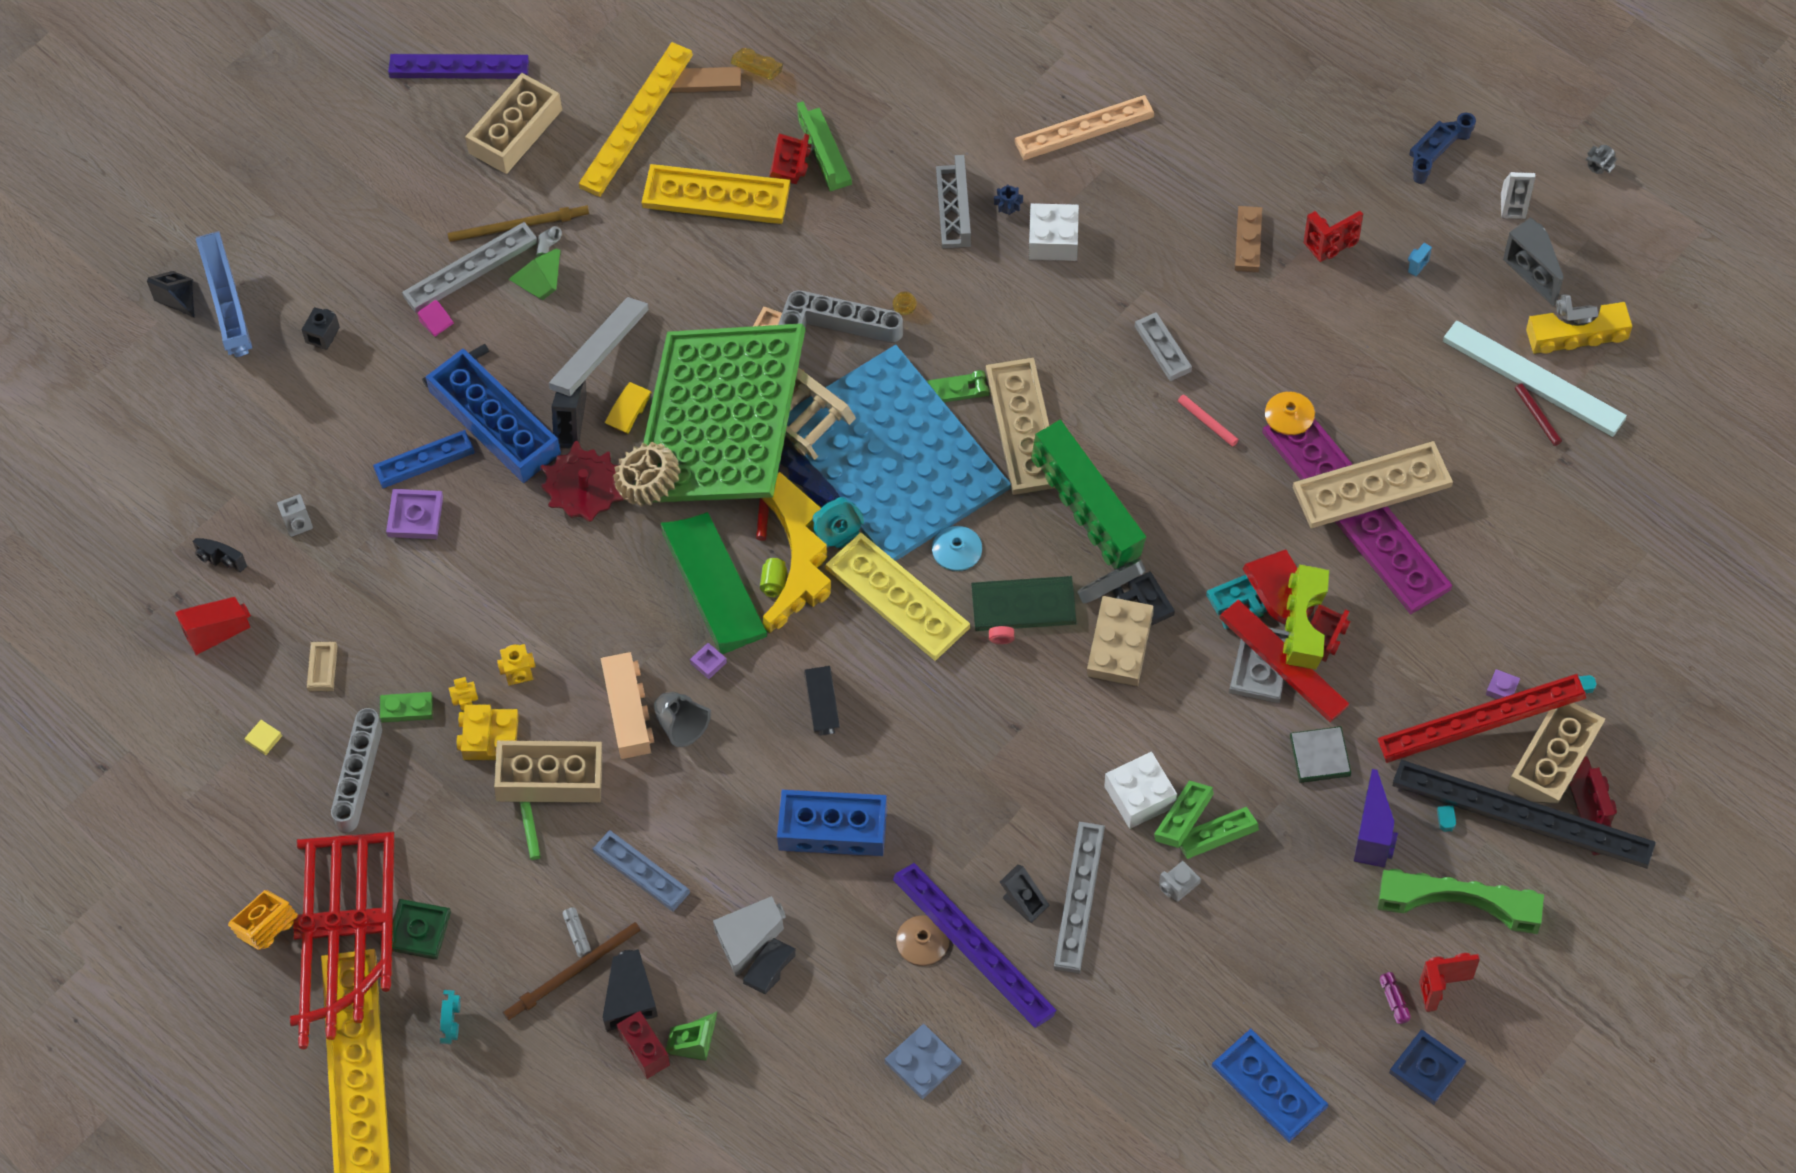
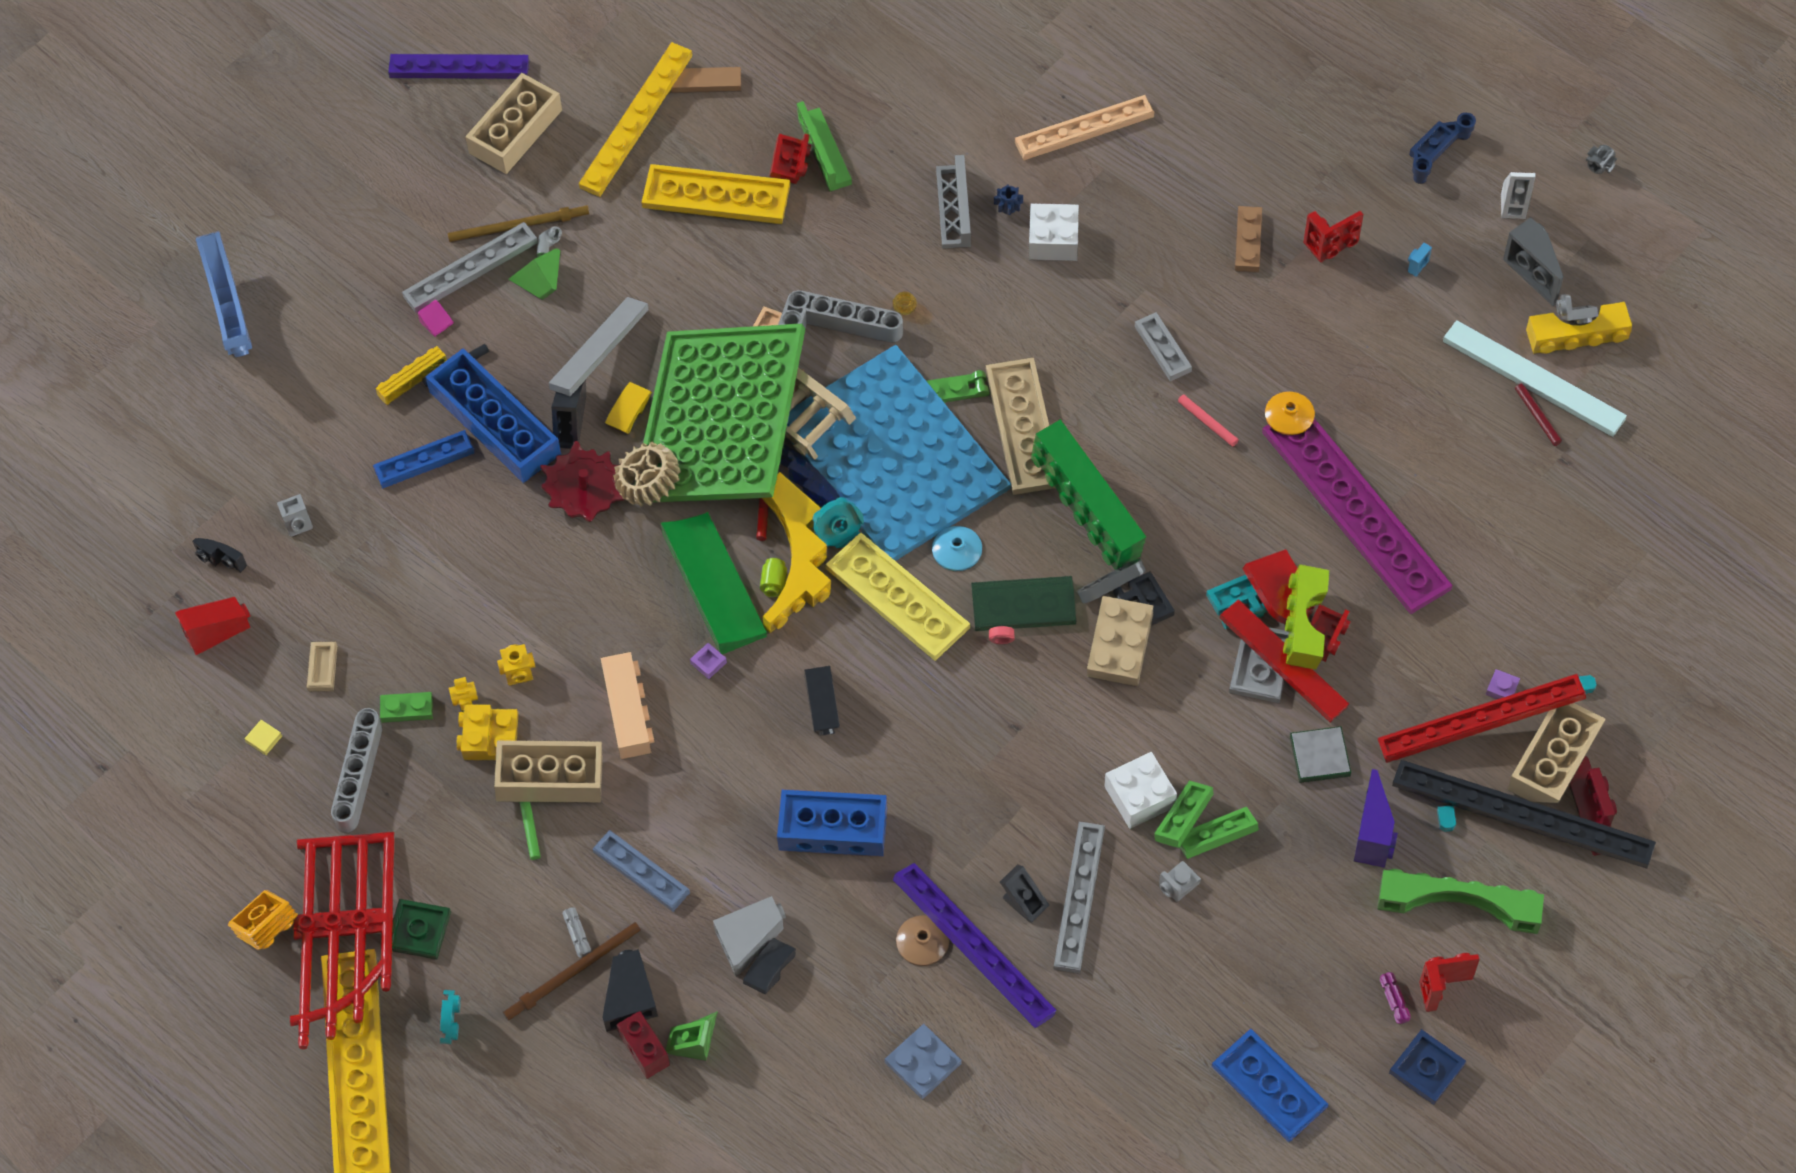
(173, 291): black slope -> none
(320, 328): black brick -> none
(410, 375): none -> yellow piece
(414, 514): medium lavender plate -> none
(681, 718): dark grey helmet -> none
(756, 63): clear yellow plate -> none
(1372, 484): tan plate -> none

